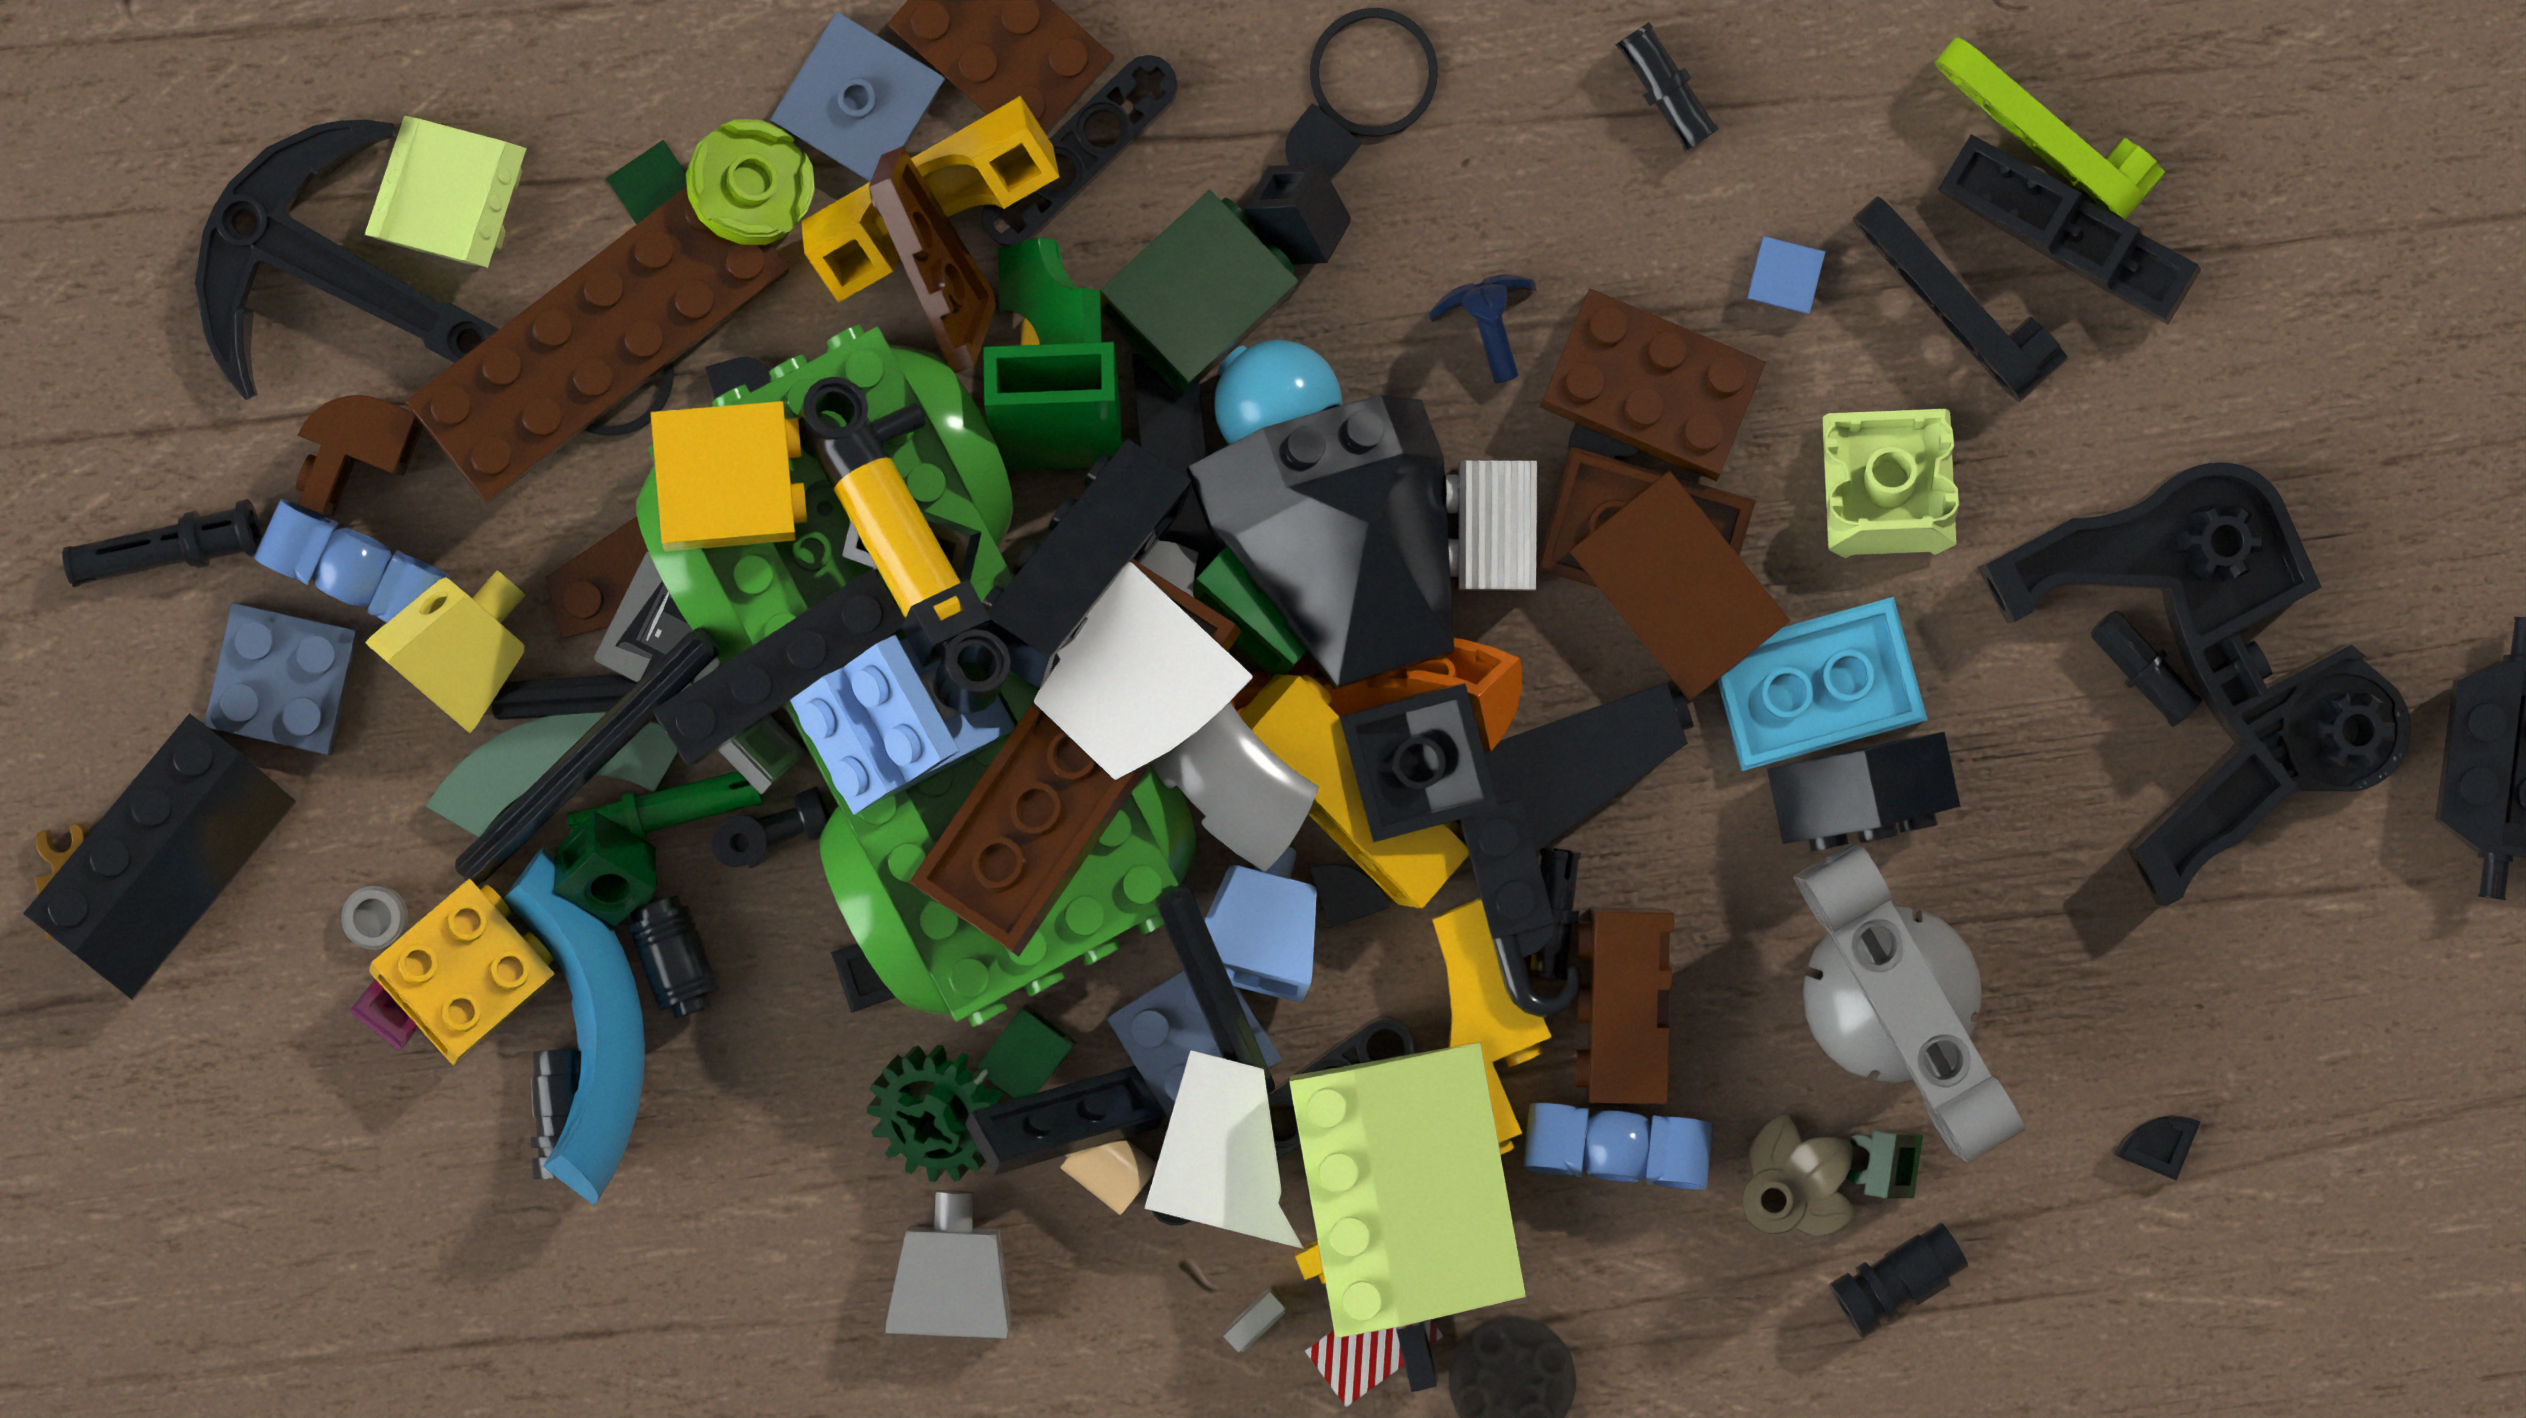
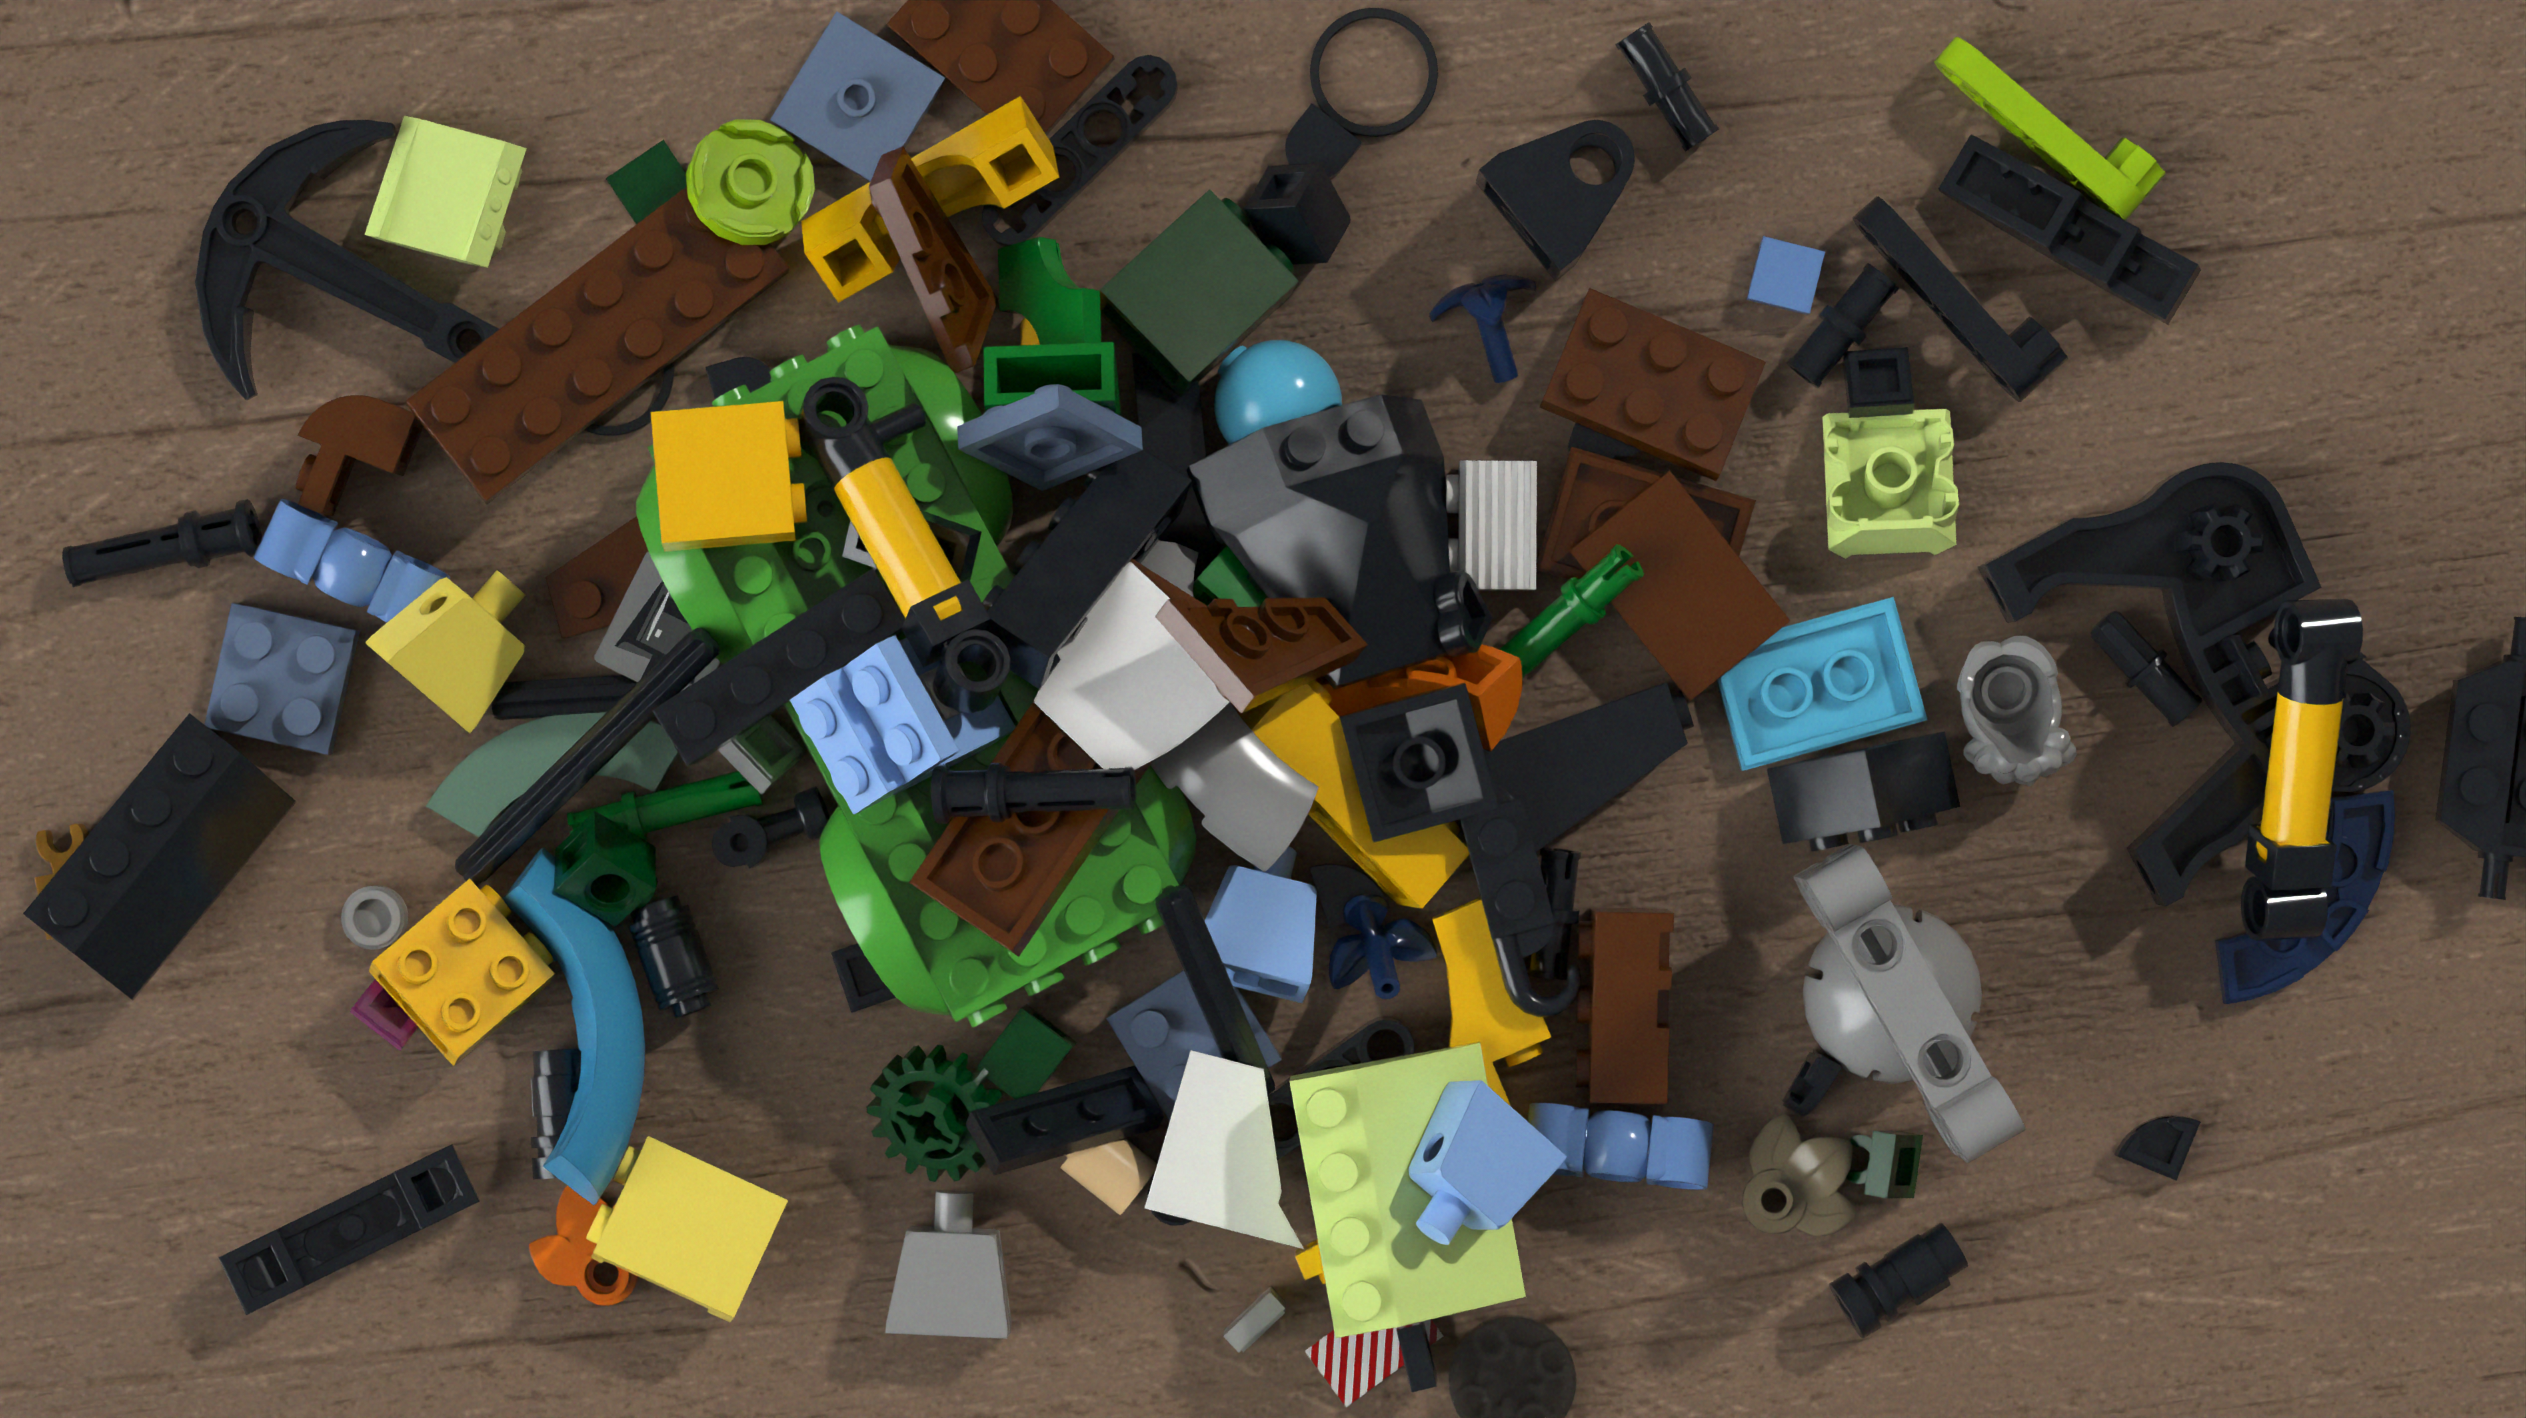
(349, 1229): none -> black slope
(567, 1256): none -> orange plate
(686, 1226): none -> light yellow panel
(1003, 792): none -> black pin
(1049, 437): none -> sand blue plate
(1262, 649): none -> reddish brown wing
(1377, 946): none -> dark blue plant
(1462, 613): none -> black tile
(1478, 1162): none -> light blue torso
(1545, 198): none -> black hose
(1579, 604): none -> green pin
(1811, 1083): none -> black tile
(1842, 325): none -> black pin
(1878, 382): none -> black tile
(2013, 711): none -> light grey hair
(2290, 845): none -> black piece
(2364, 839): none -> dark blue tile

